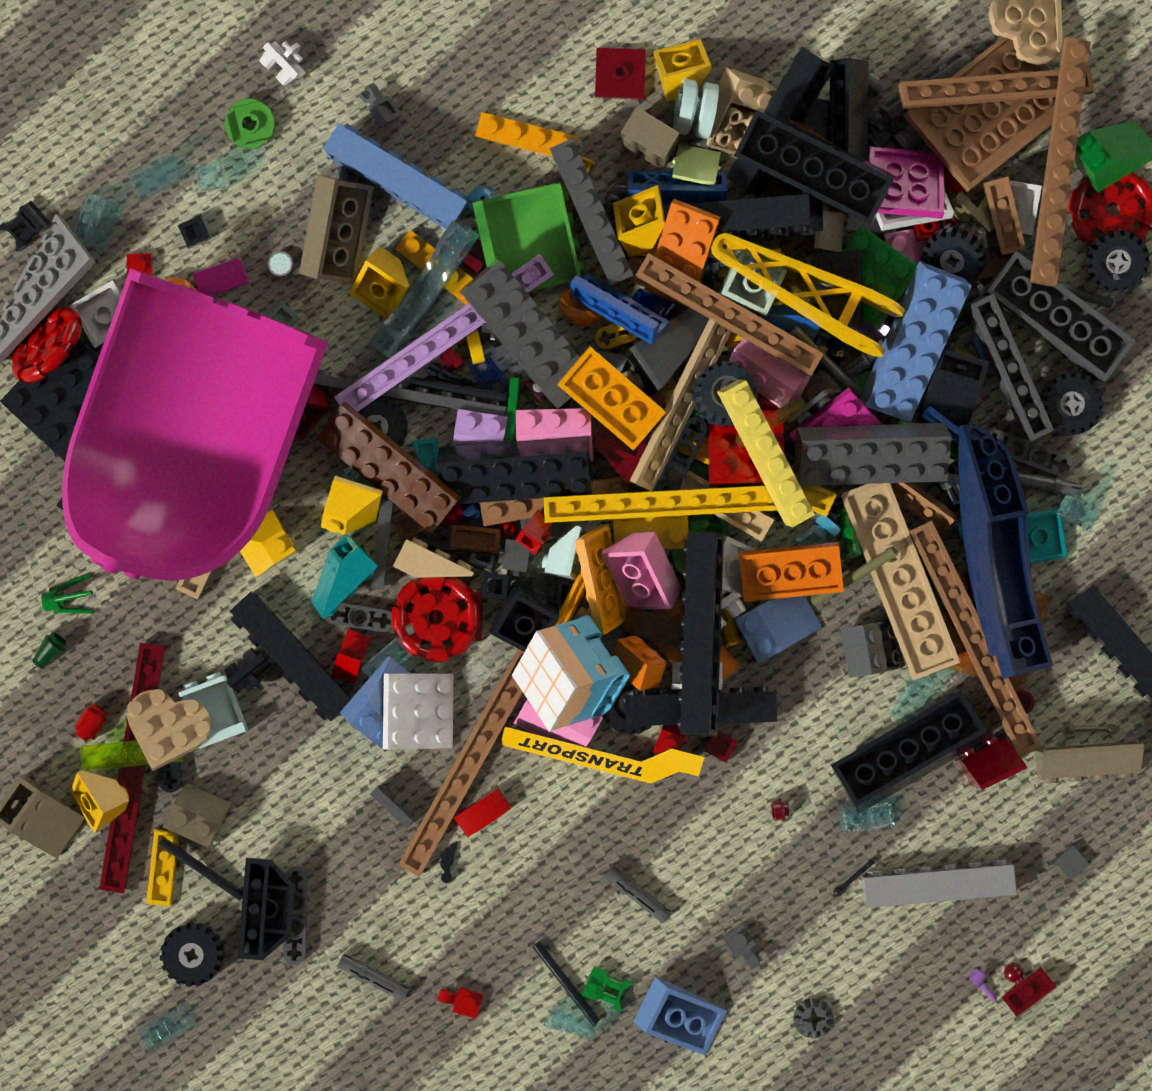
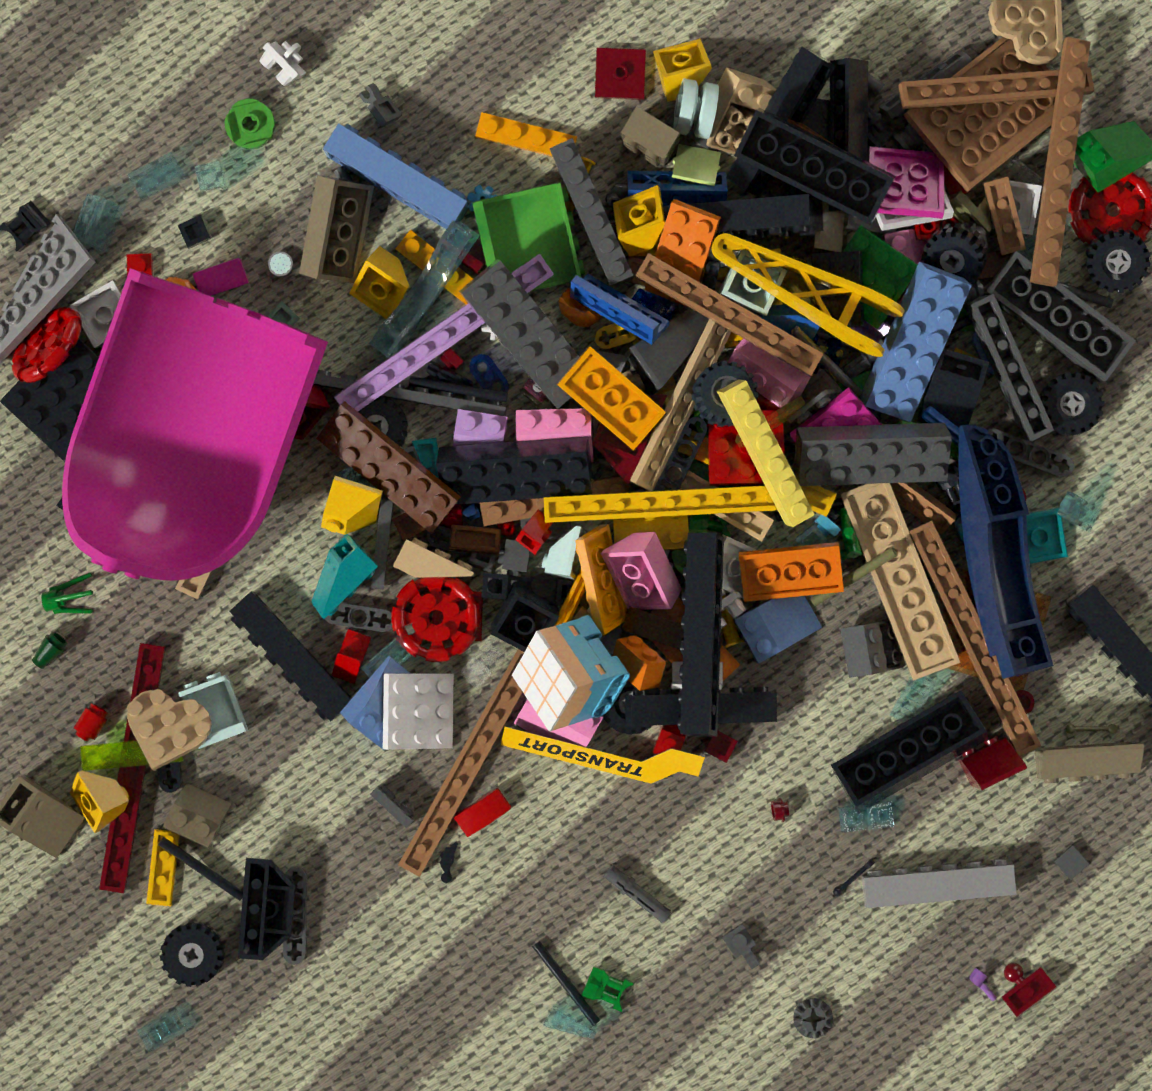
(251, 674): black hips -> none
(268, 545): yellow slope -> none
(373, 977): dark grey pin -> none
(465, 1001): red plate -> none
(475, 347): yellow beam -> none
(513, 405): green tile -> none
(679, 1016): medium blue slope -> none
(1048, 484): dark grey pin -> none

